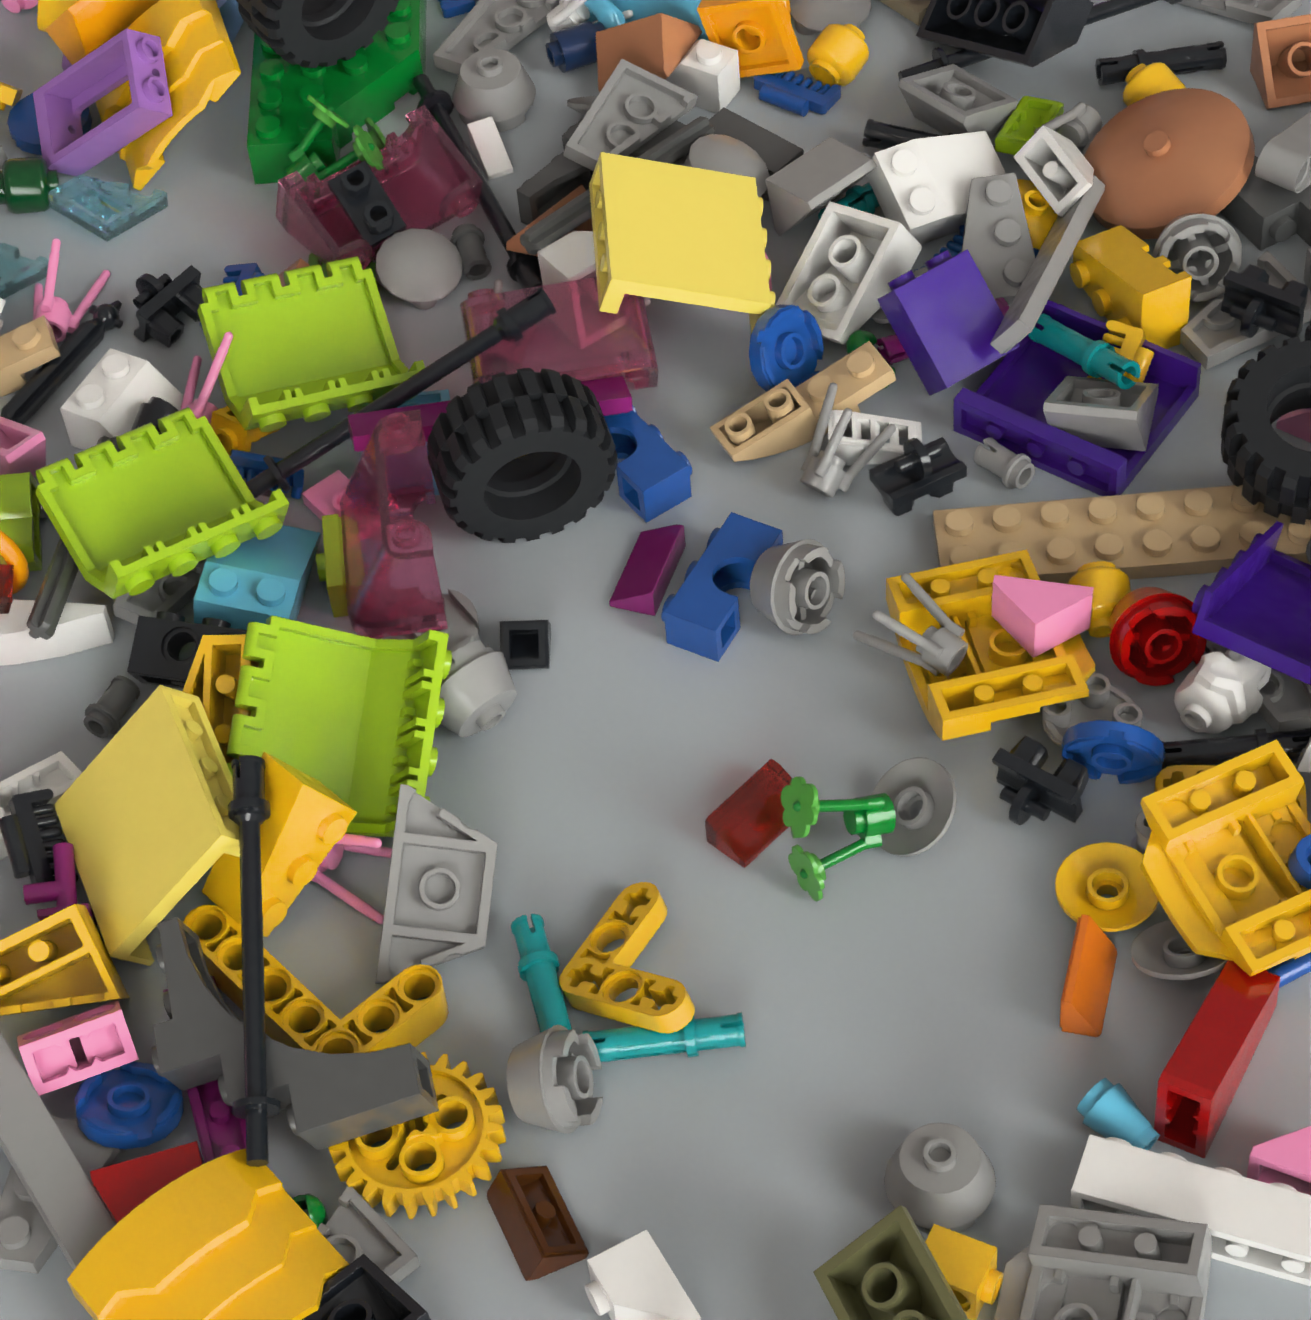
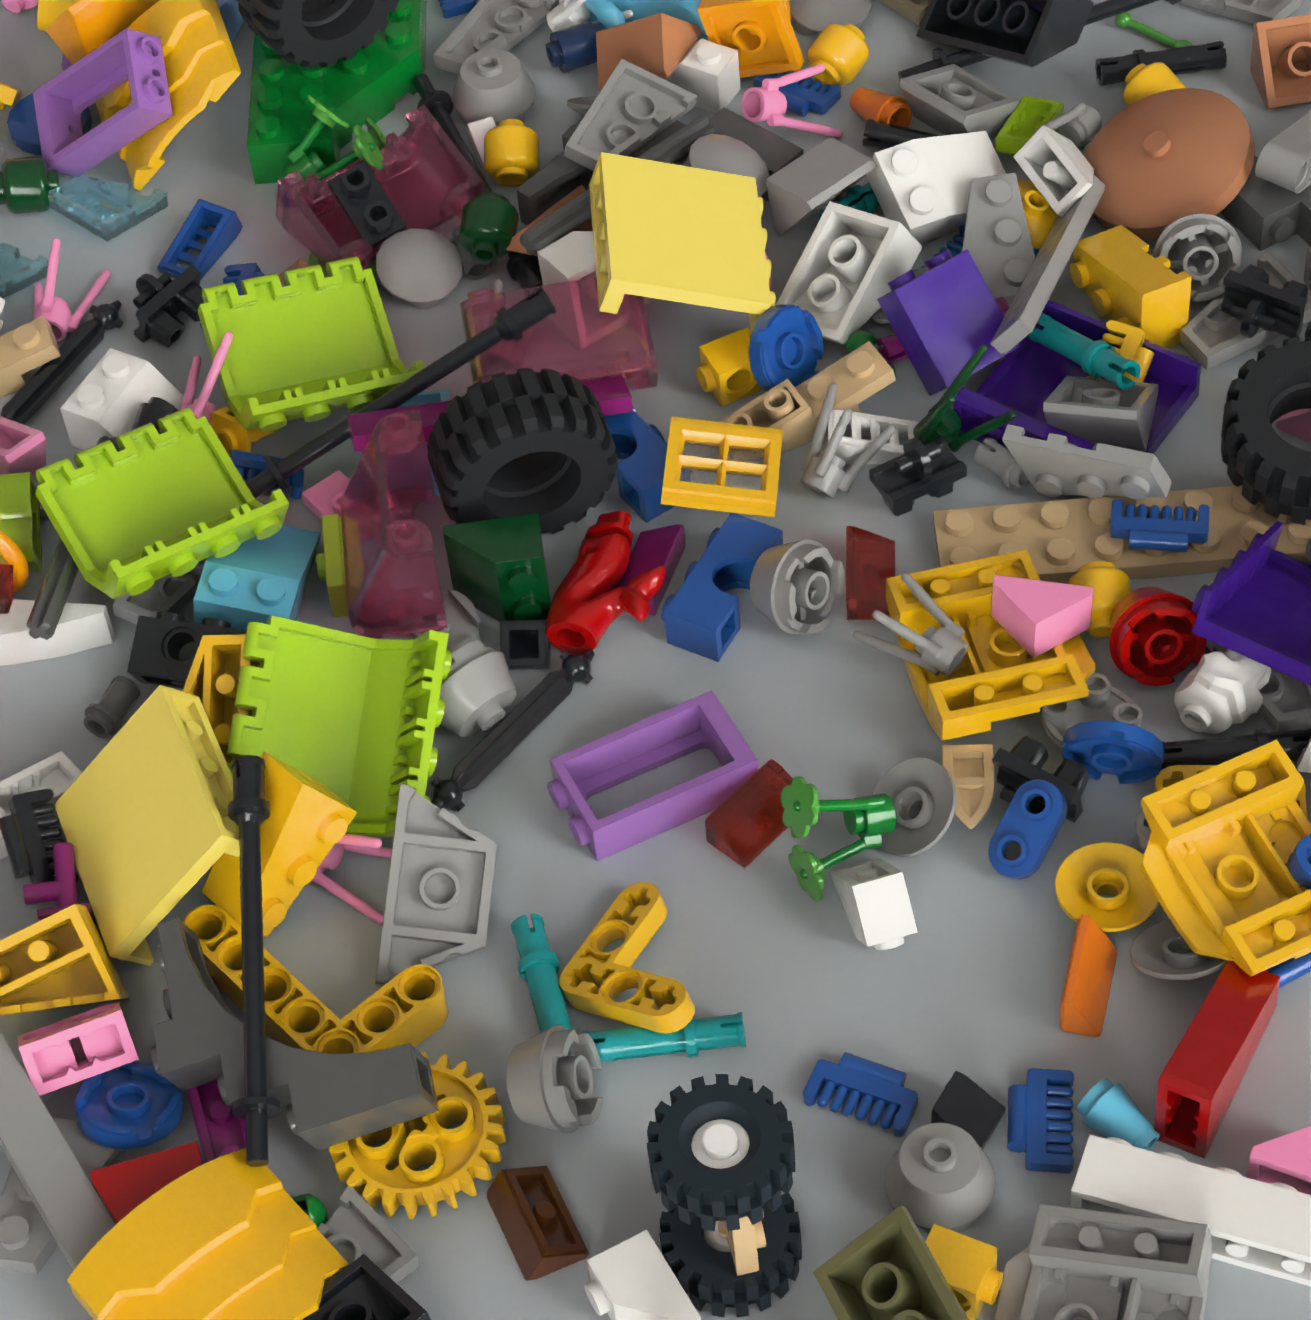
(202, 216): none -> blue slope
(488, 226): none -> dark green head
(500, 566): none -> dark green slope
(511, 153): none -> yellow head
(512, 730): none -> black wheel
(586, 597): none -> red piece
(639, 749): none -> medium lavender piece
(721, 1175): none -> black plate
(722, 467): none -> yellow piece
(727, 368): none -> yellow brick
(770, 105): none -> bright pink plant
(866, 1081): none -> blue piece
(868, 564): none -> clear red slope
(876, 903): none -> white slope
(881, 107): none -> orange cone
(946, 423): none -> dark green plant
(969, 1108): none -> black slope
(973, 778): none -> tan plate
(1028, 1119): none -> blue piece
(1031, 831): none -> blue plate
(1066, 469): none -> light grey wing
(1124, 20): none -> bright green hinge
(1157, 533): none -> blue piece

